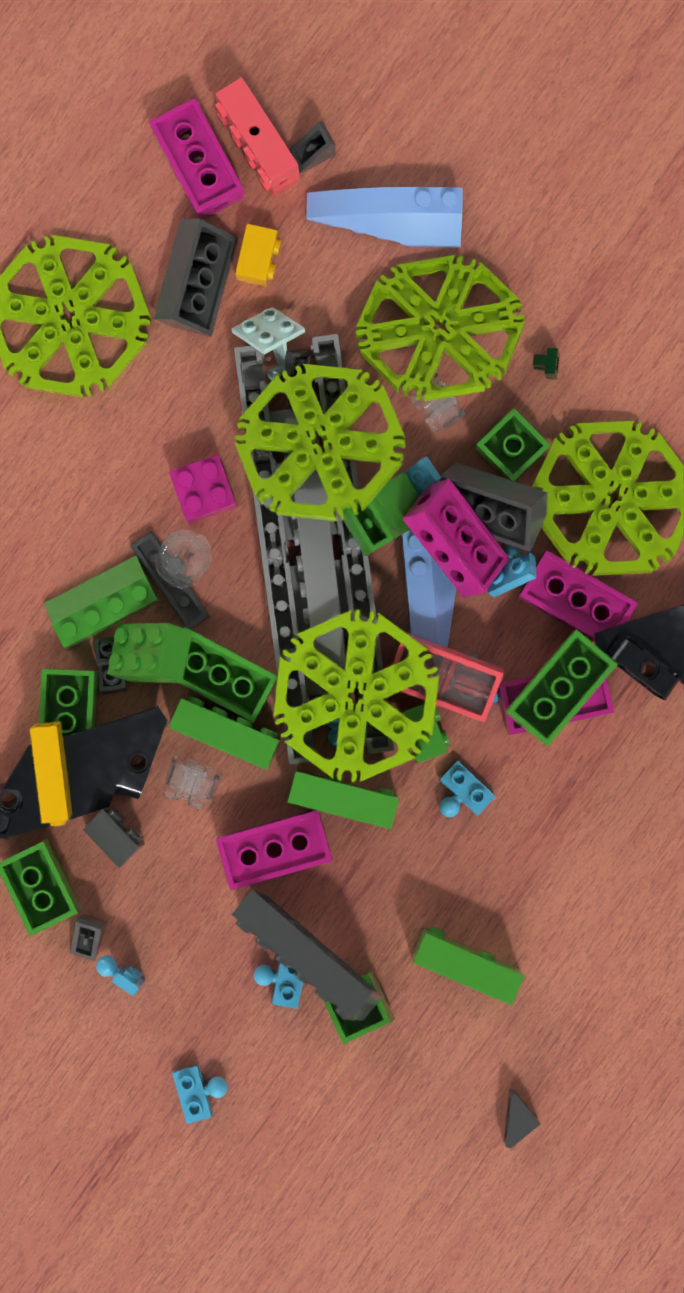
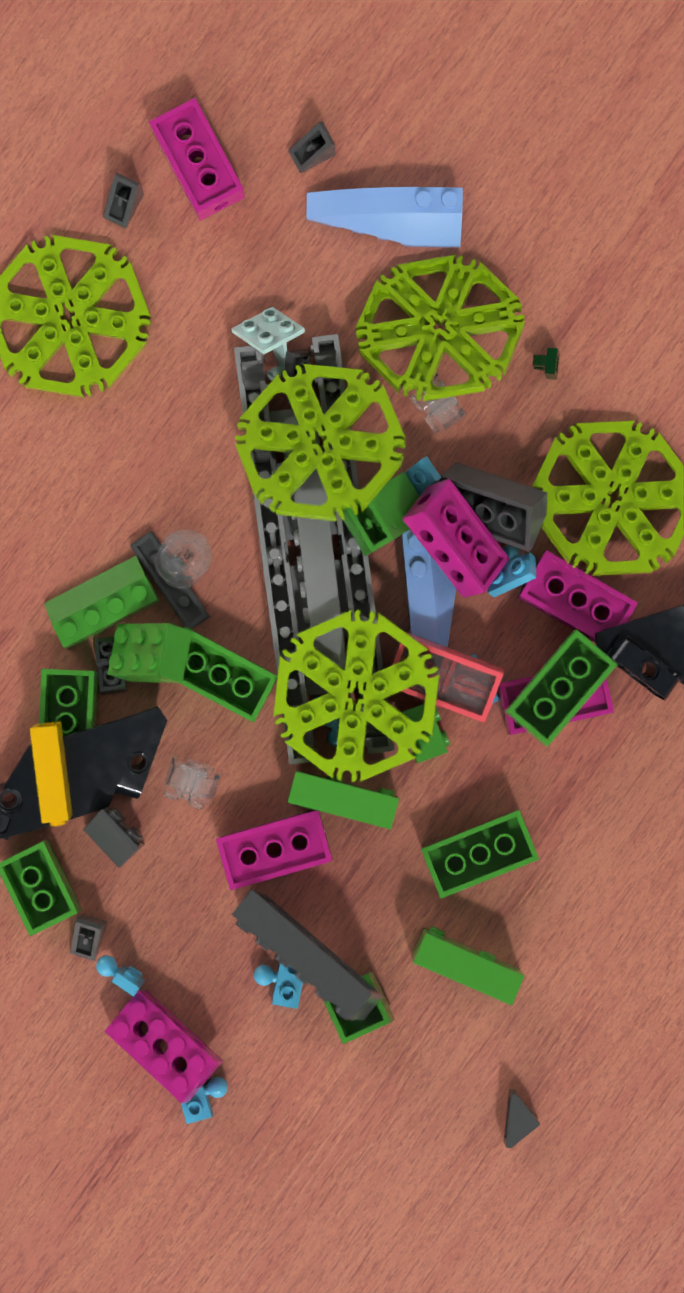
(122, 200): none -> dark grey slope
(147, 1051): none -> dark pink brick
(195, 277): dark grey slope -> none
(203, 489): dark pink brick -> none
(224, 733): bright green brick -> none
(256, 136): coral brick -> none
(257, 255): yellow brick -> none
(465, 790): medium azure plate -> none
(480, 854): none -> bright green brick
(512, 446): bright green brick -> none

